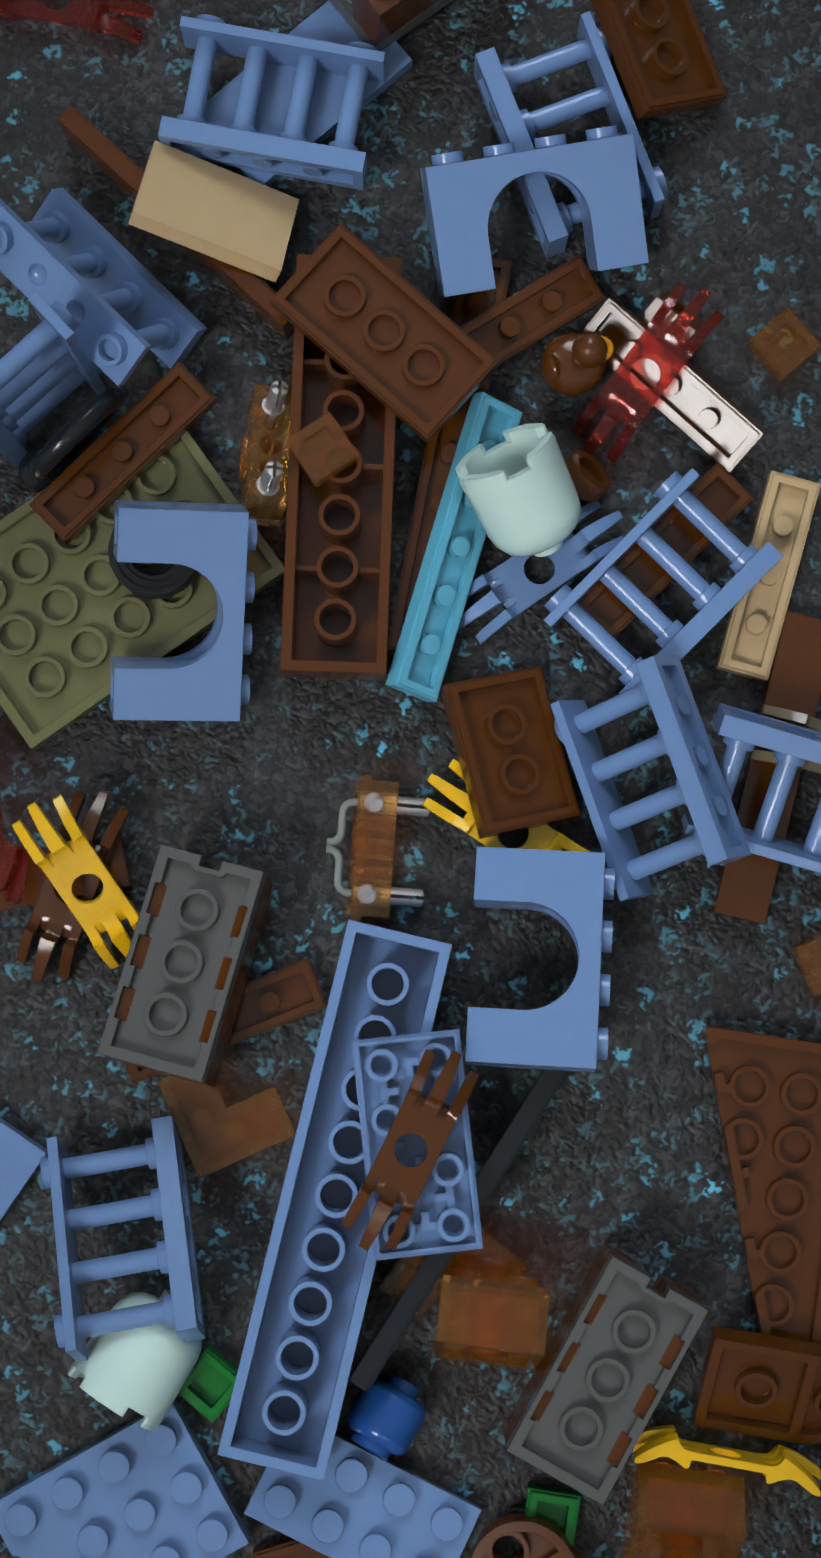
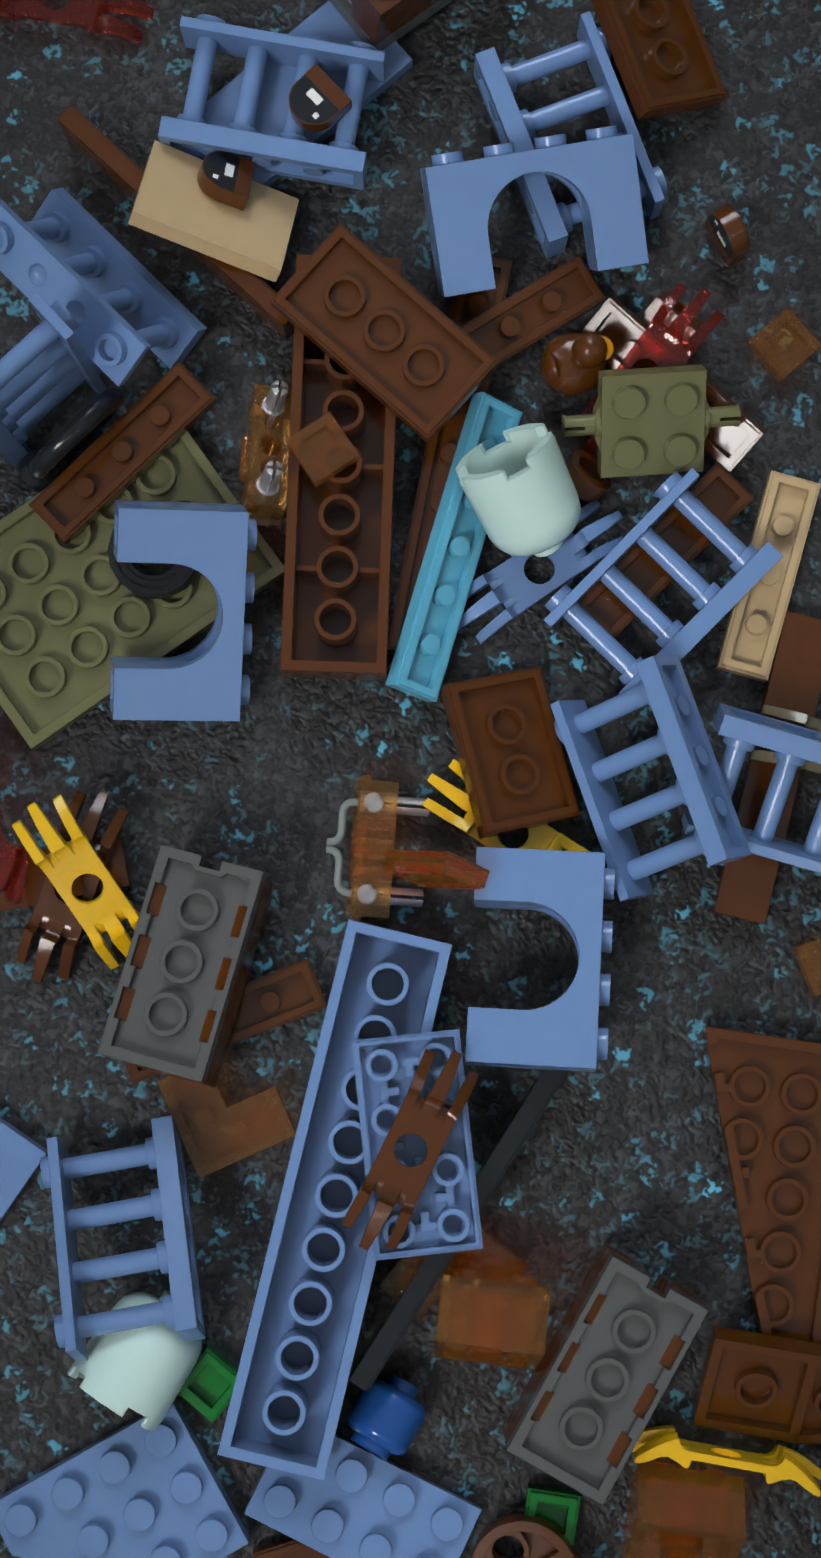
(226, 178): none -> tile
(317, 101): none -> tile
(435, 869): none -> clear orange tile
(650, 420): none -> olive plate
(729, 233): none -> reddish brown tile

